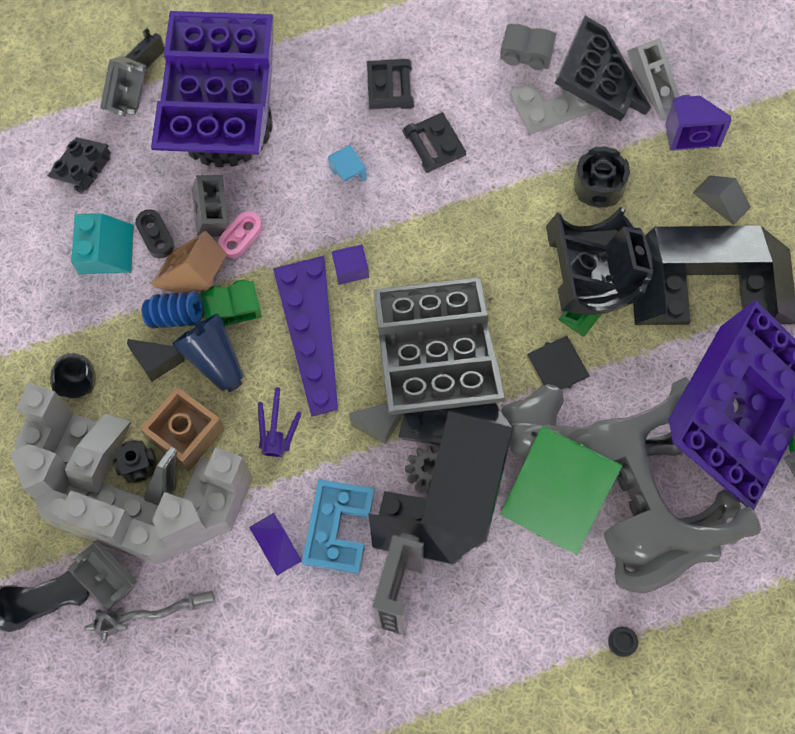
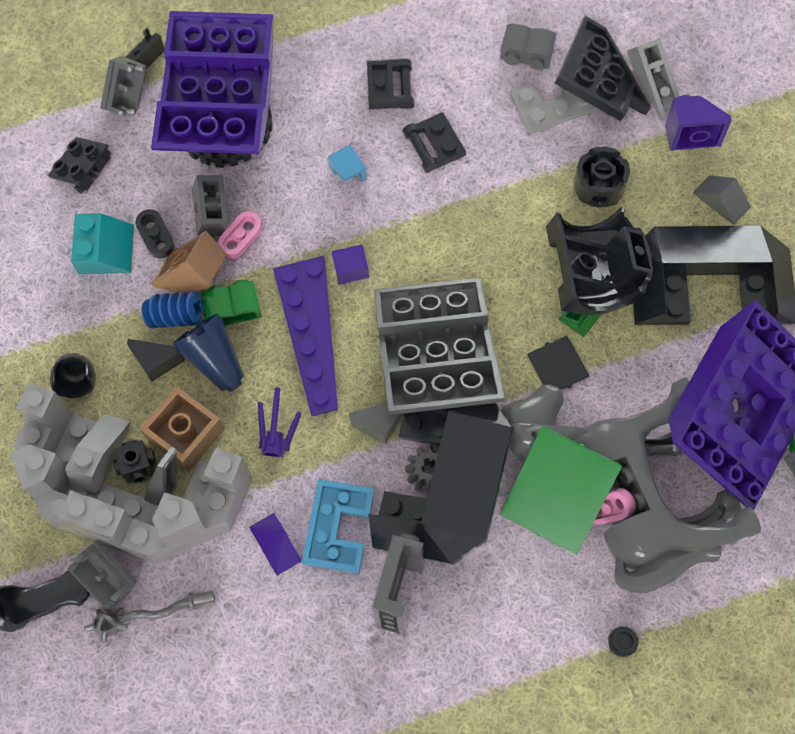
(616, 507): none -> bright pink plate

